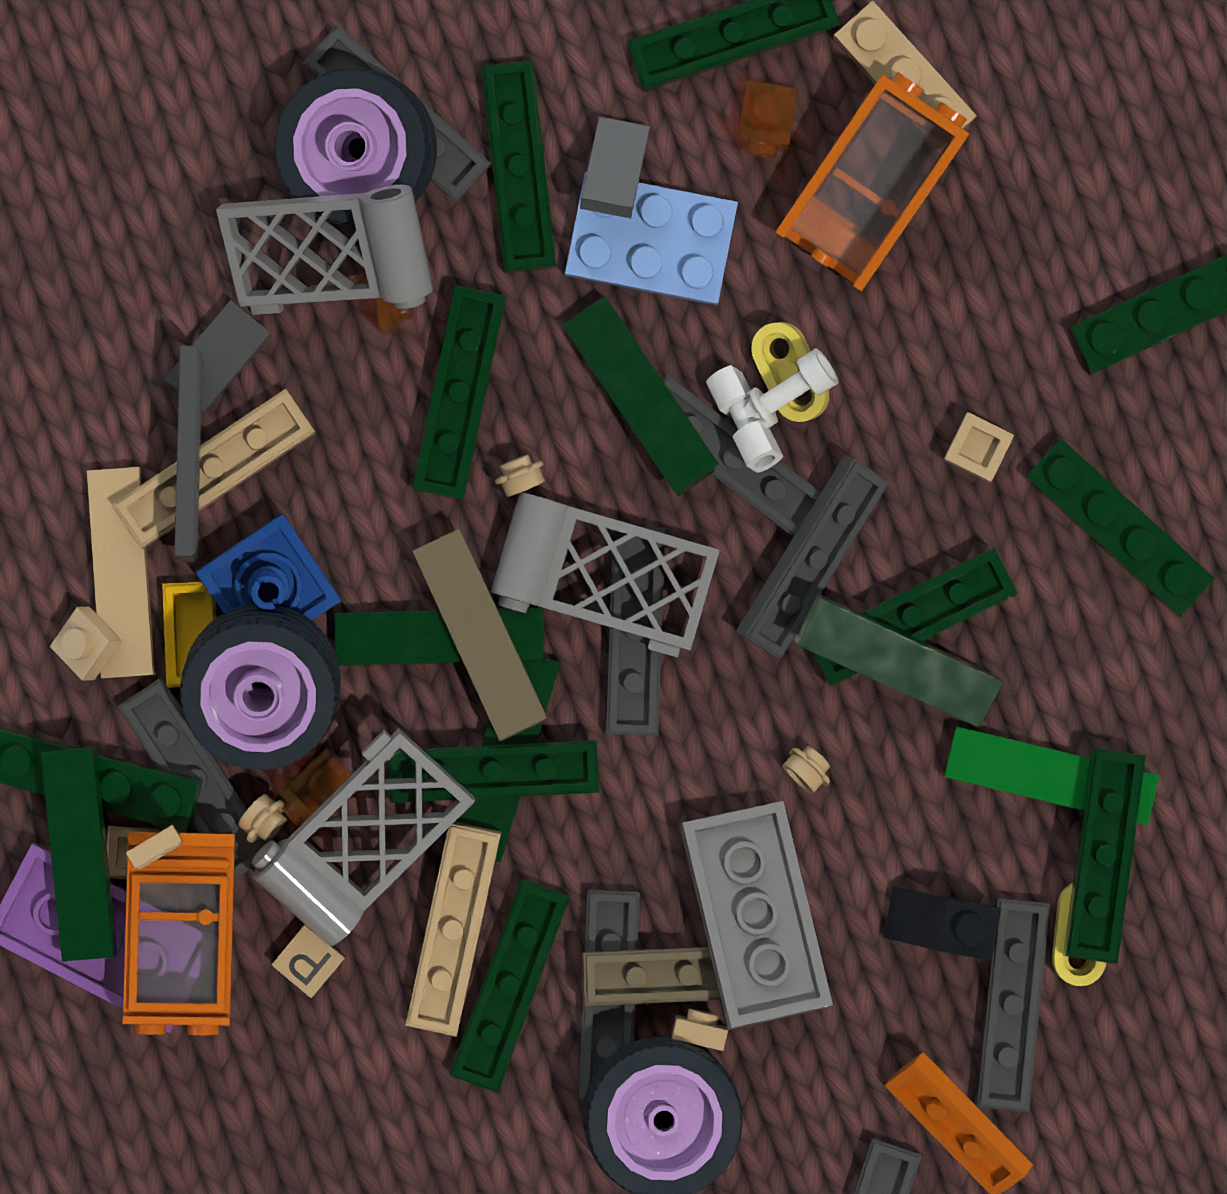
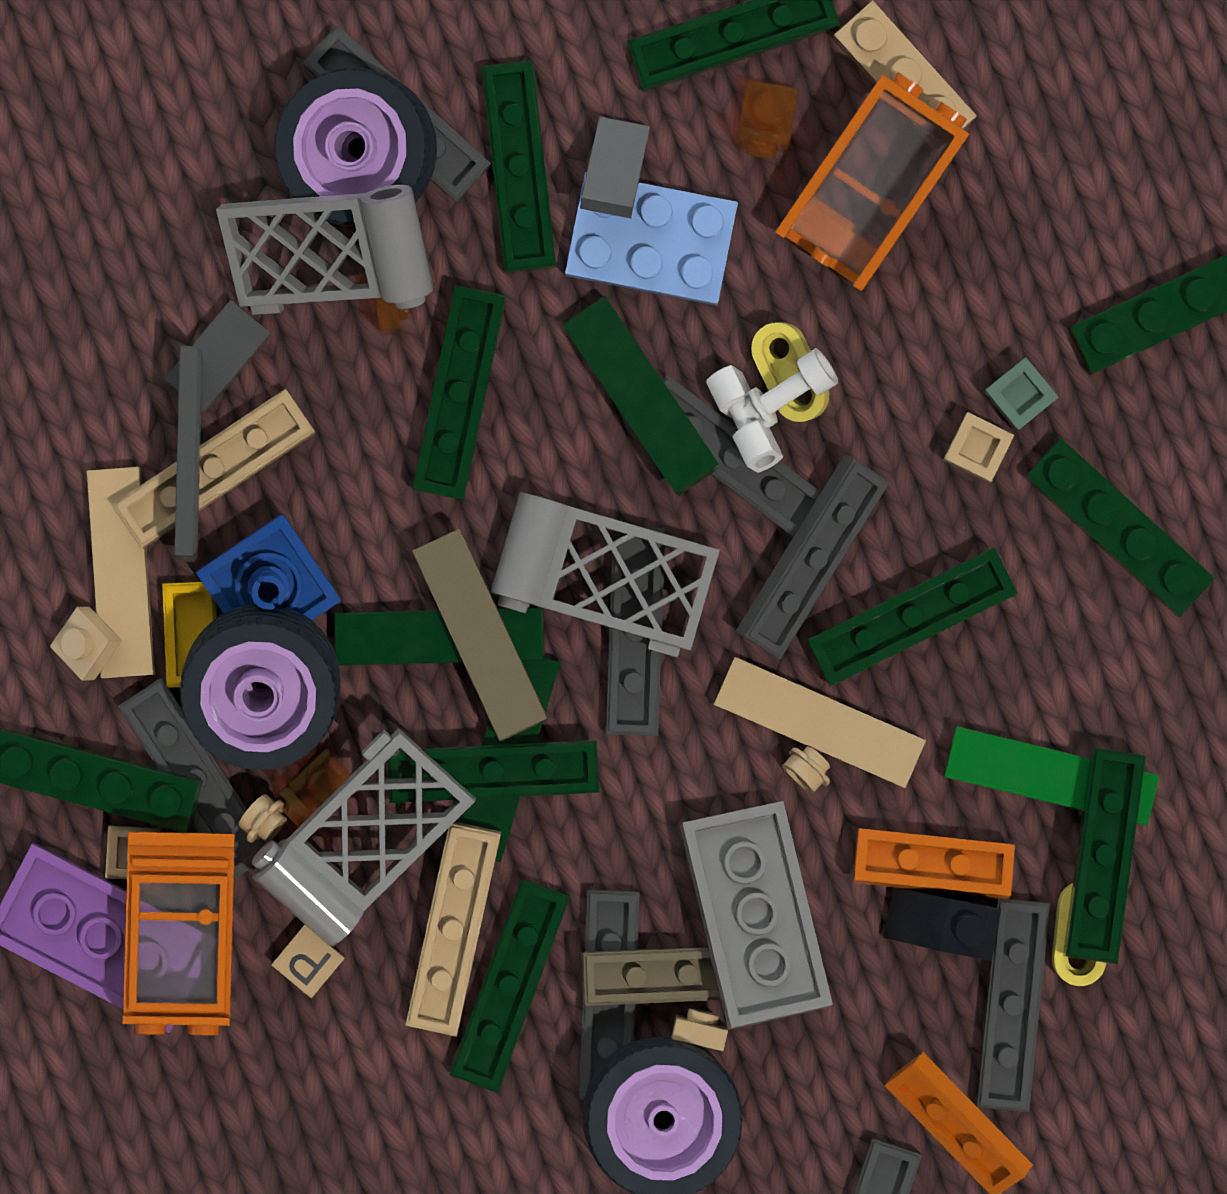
(79, 854): dark green tile -> none
(155, 847): tan tile -> none
(520, 475): tan plate -> none
(819, 722): none -> tan tile
(898, 660): dark green tile -> none
(933, 863): none -> orange plate
(1021, 394): none -> sand green plate

